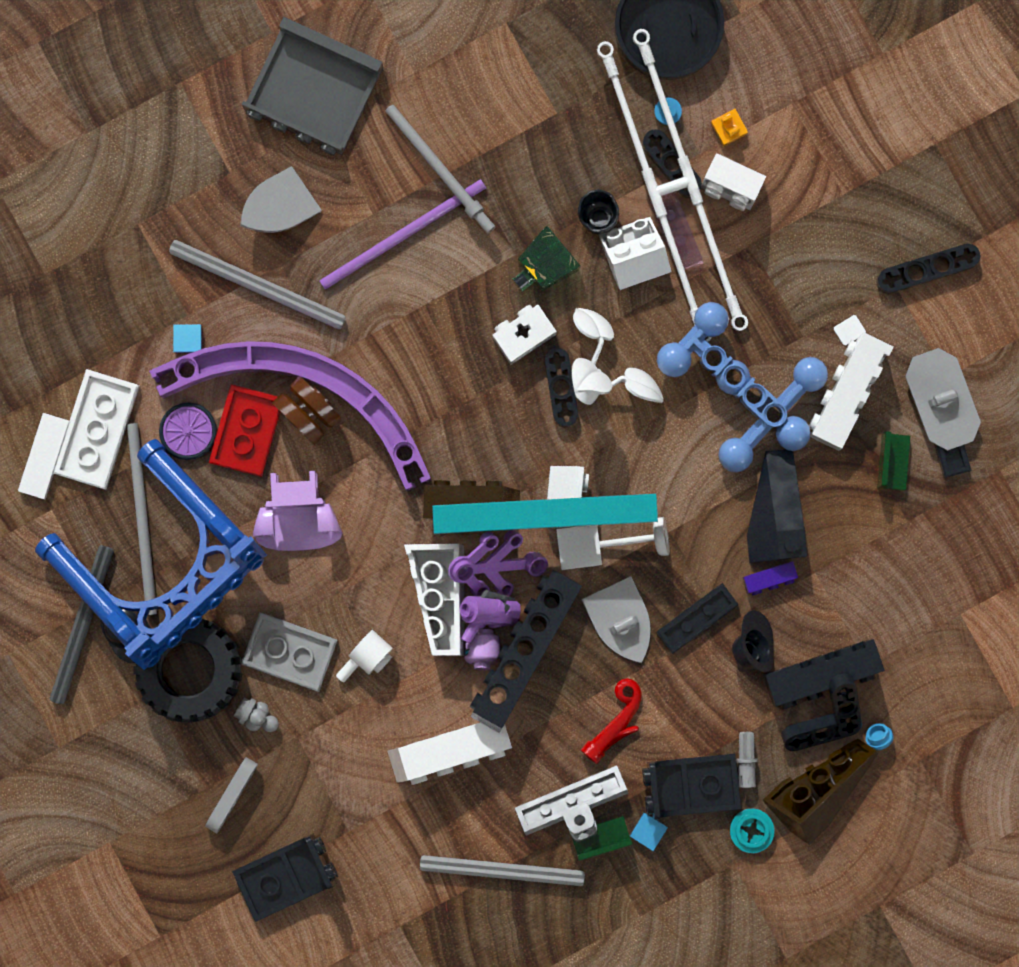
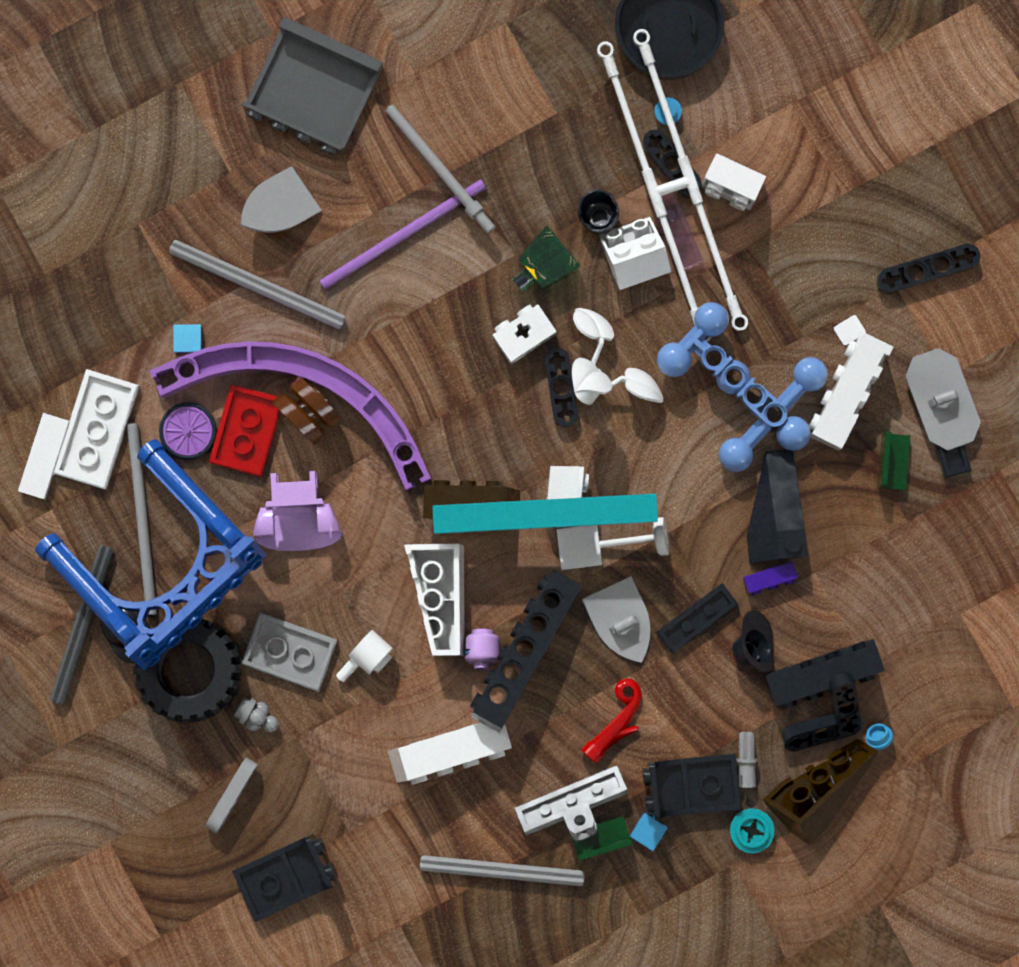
(465, 567): medium lavender plant -> none
(488, 609): medium lavender piece -> none
(729, 127): light orange tile -> none

